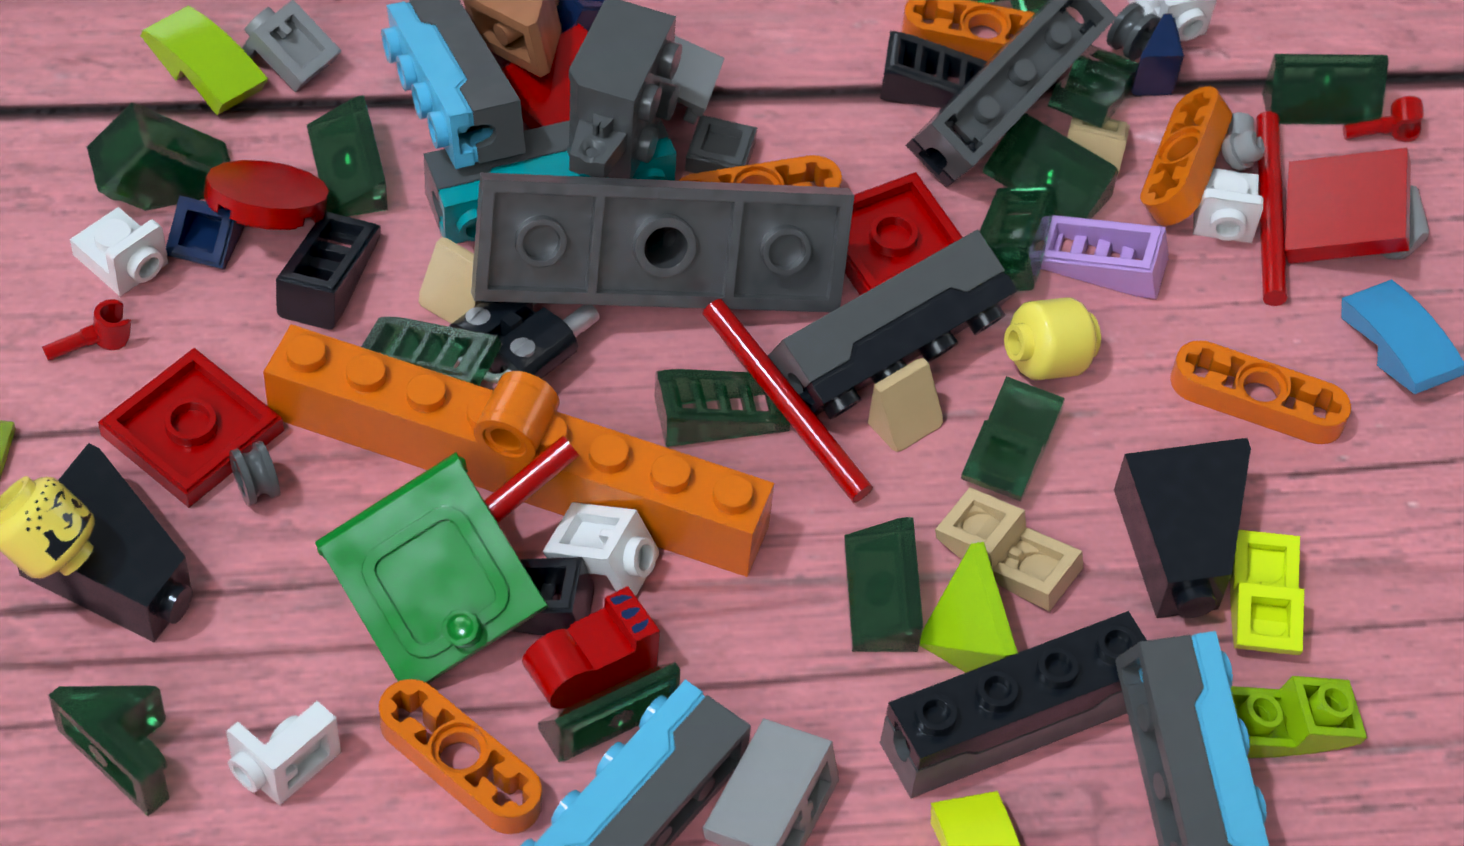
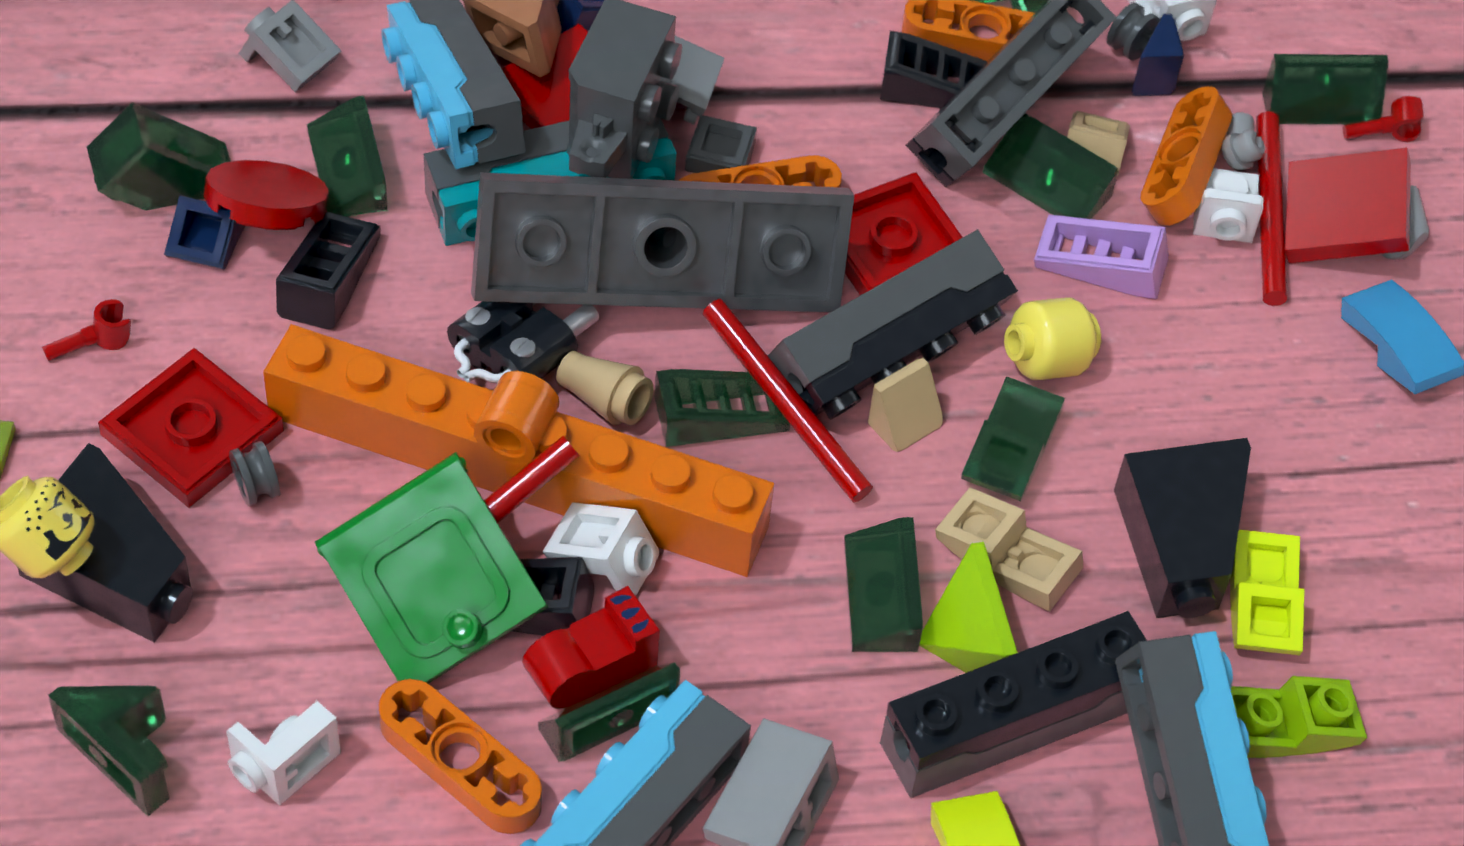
(121, 250): white bracket -> none
(207, 56): lime slope -> none
(435, 347): clear green slope -> none
(448, 281): tan slope -> none
(608, 387): none -> tan cone
(1021, 238): clear green slope -> none
(1094, 86): clear green slope -> none
(1246, 369): orange beam -> none

